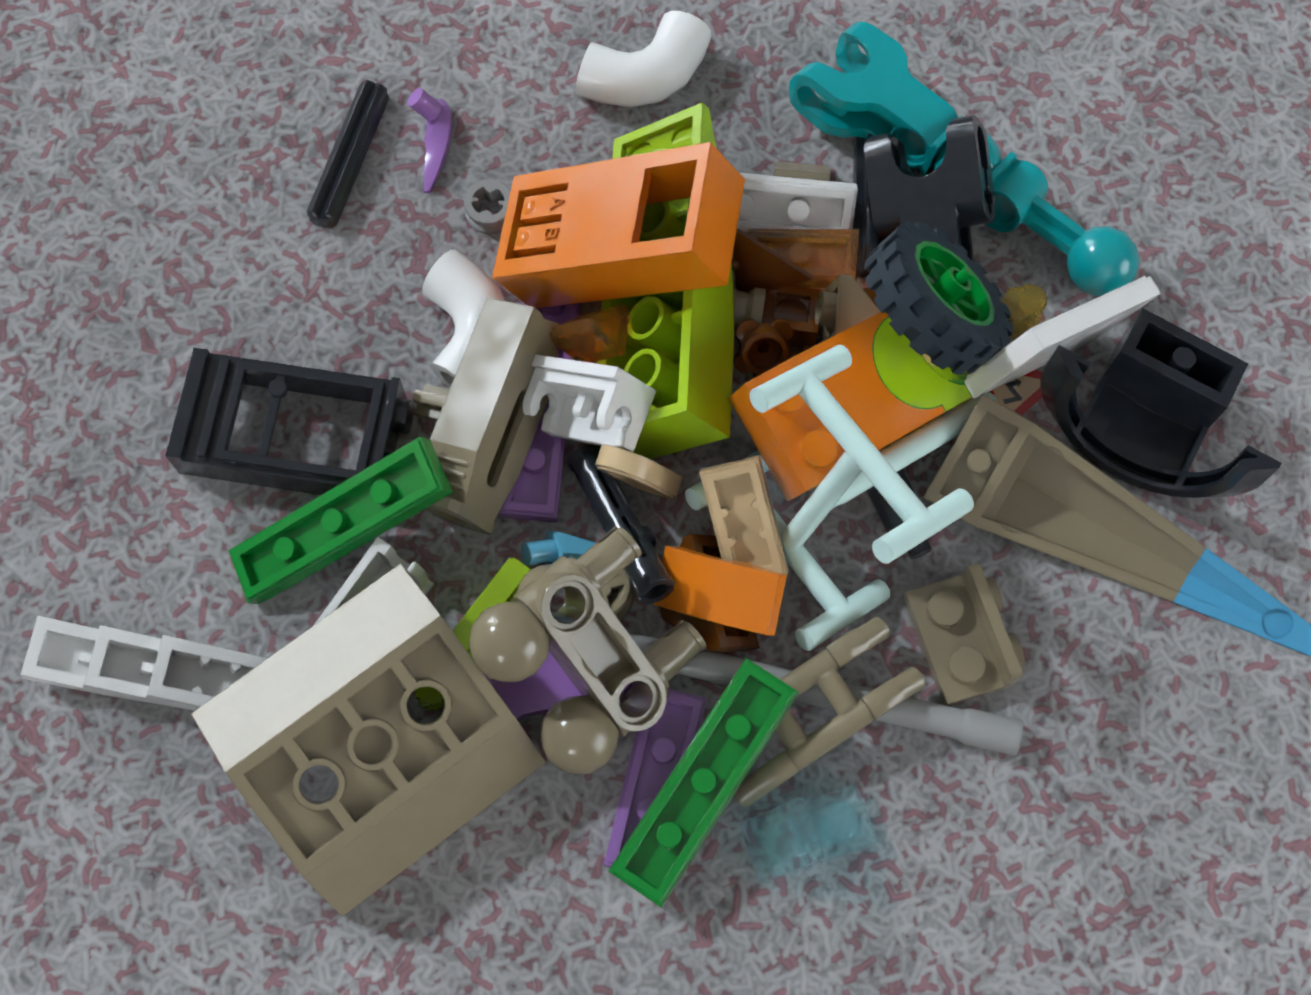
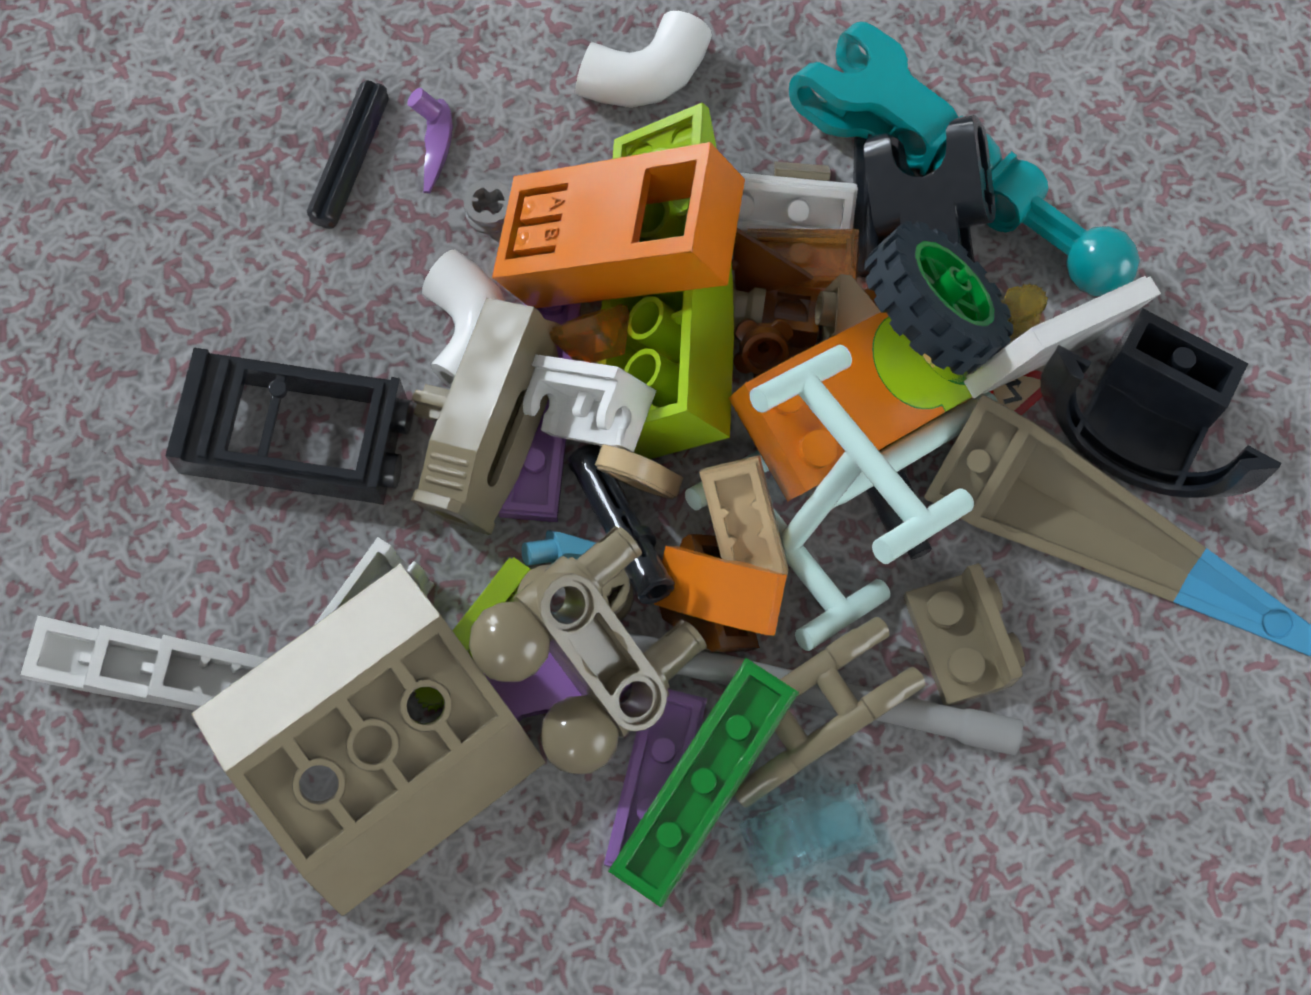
(340, 521): green tile -> none

